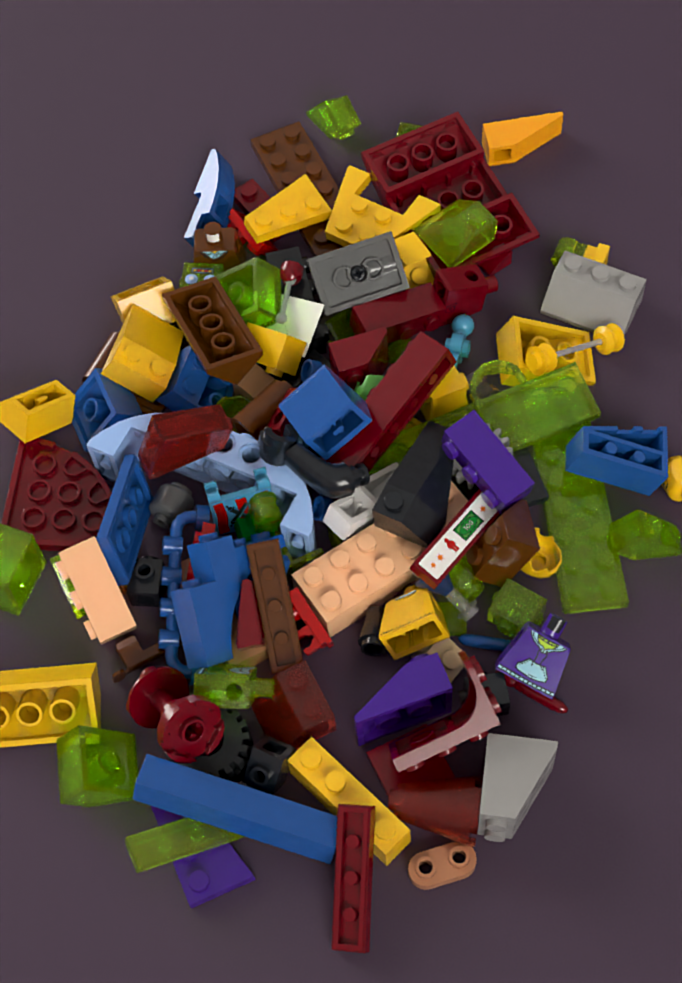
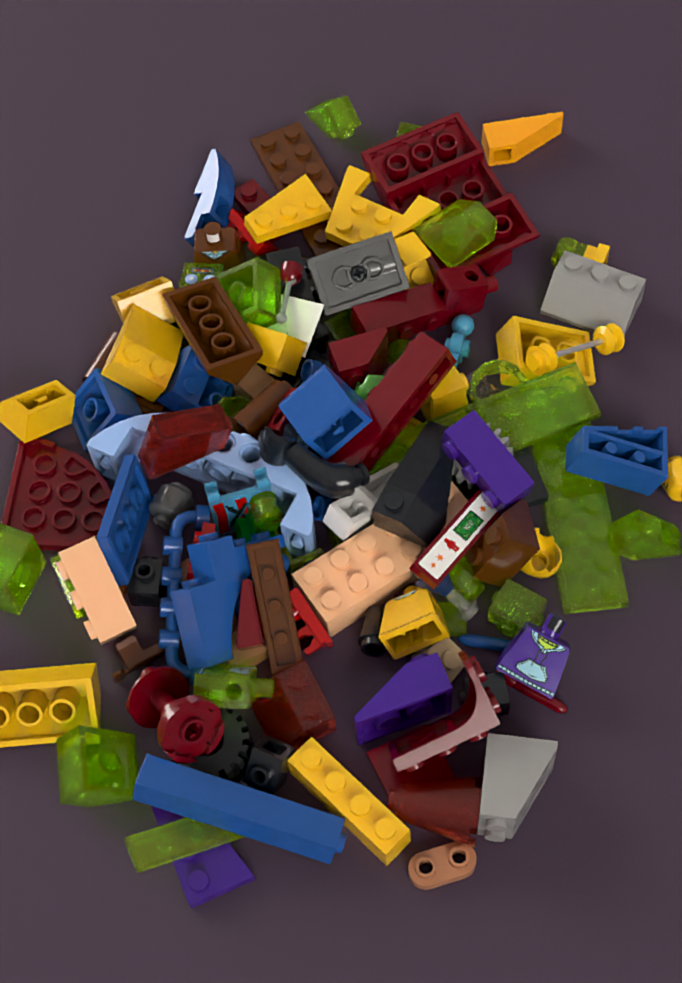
(353, 878): dark red tile -> none

